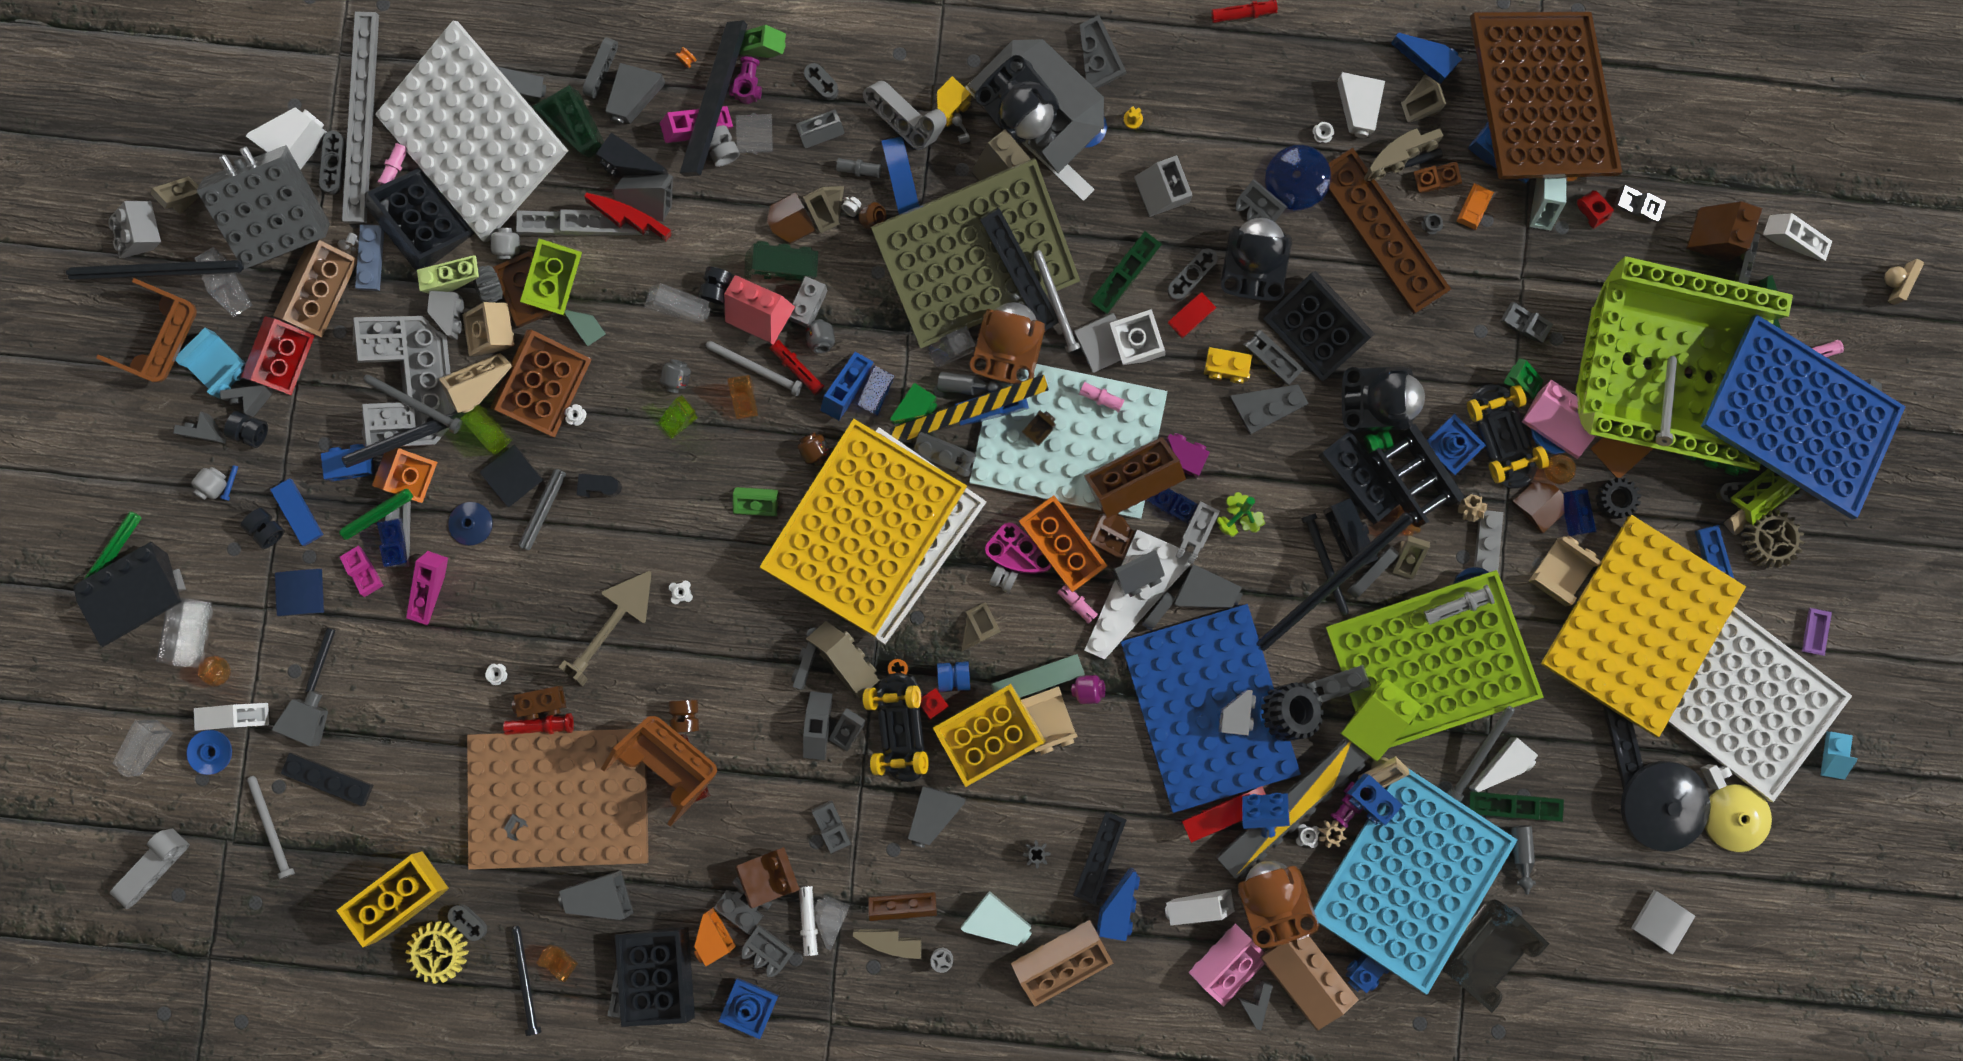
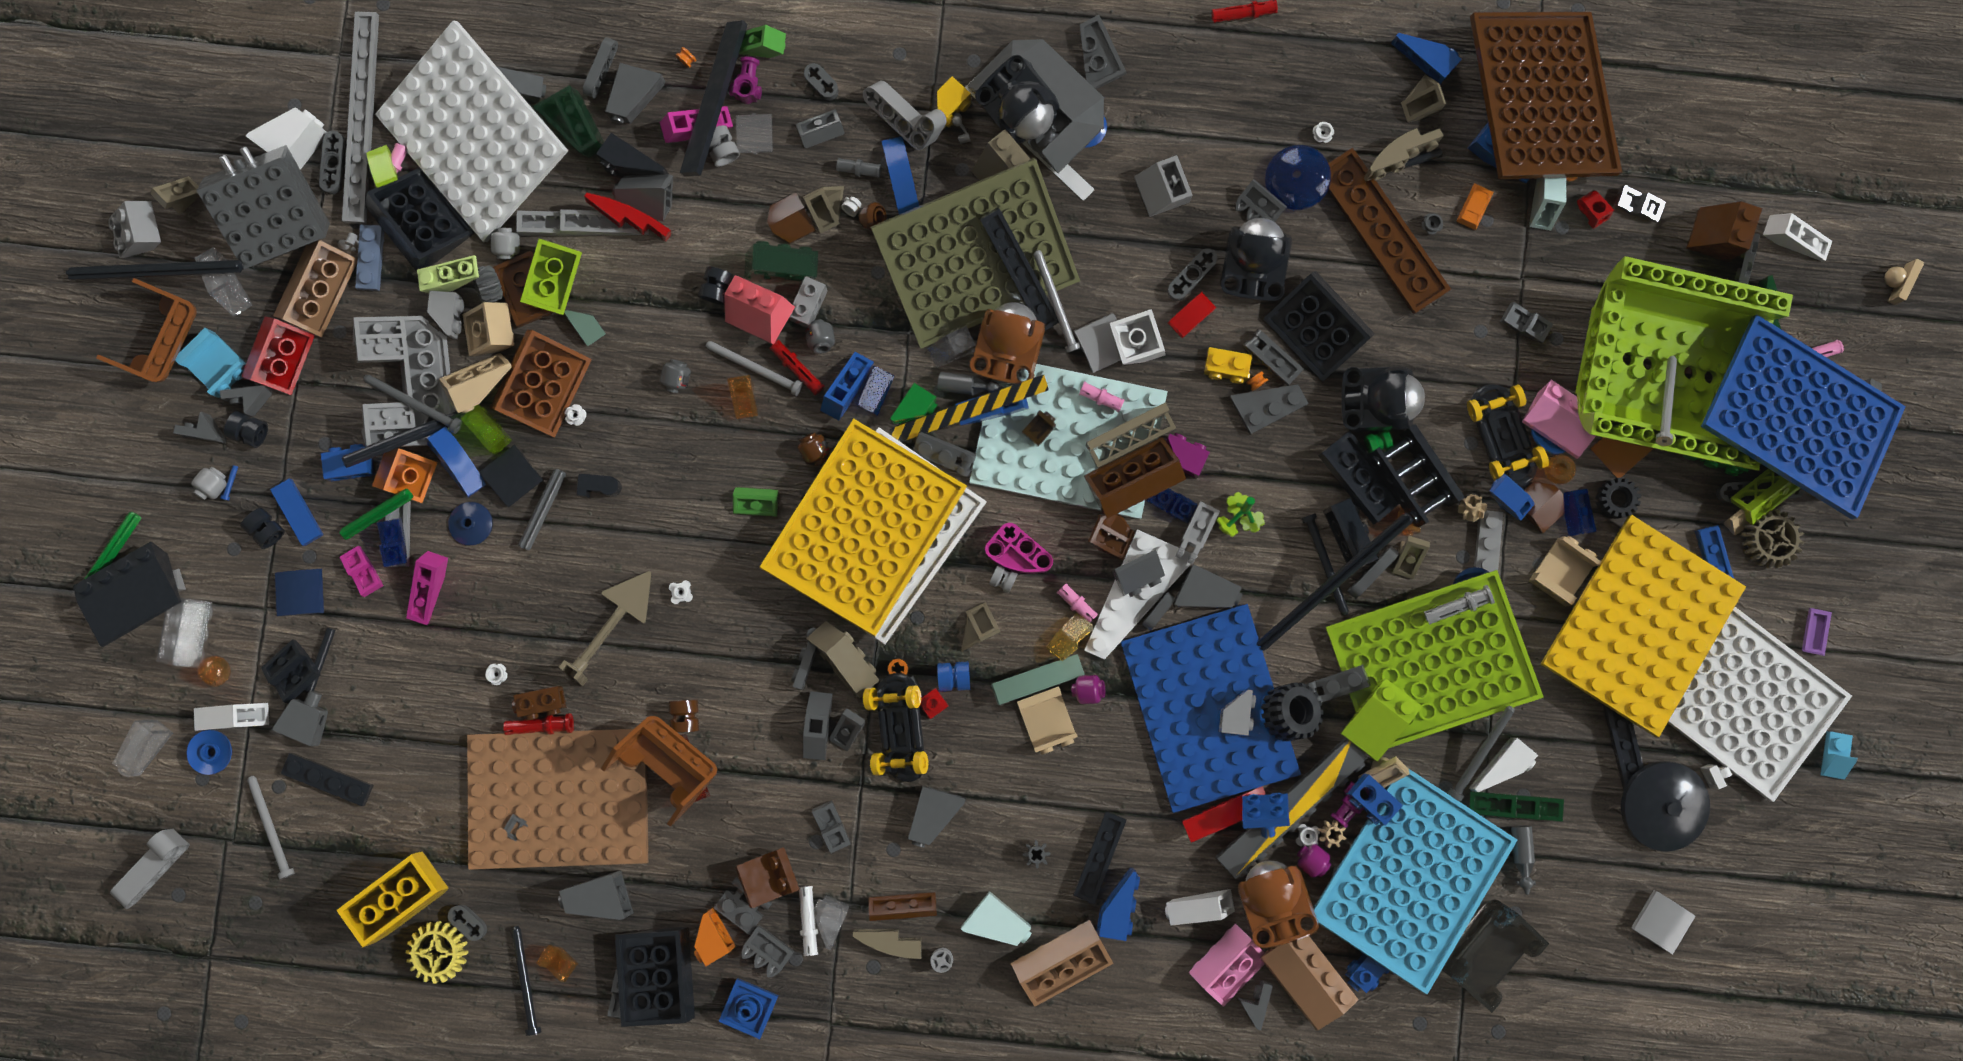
(290, 671): none -> black slope
(381, 166): none -> lime slope
(456, 461): none -> blue slope
(677, 303): clear slope -> none
(677, 417): clear neon green slope -> none
(989, 735): yellow slope -> none
(1063, 543): orange slope -> none
(1067, 638): none -> clear yellow slope
(1126, 272): dark green slope -> none
(1127, 427): none -> dark tan fence
(1133, 118): yellow piece -> none
(1257, 381): none -> orange bush
(1313, 860): none -> magenta head
(1360, 102): white slope -> none
(1437, 177): dark orange slope -> none
(1455, 444): blue plate -> none
(1511, 497): none -> blue slope
(1525, 376): green slope -> none
(1725, 816): light yellow dish -> none

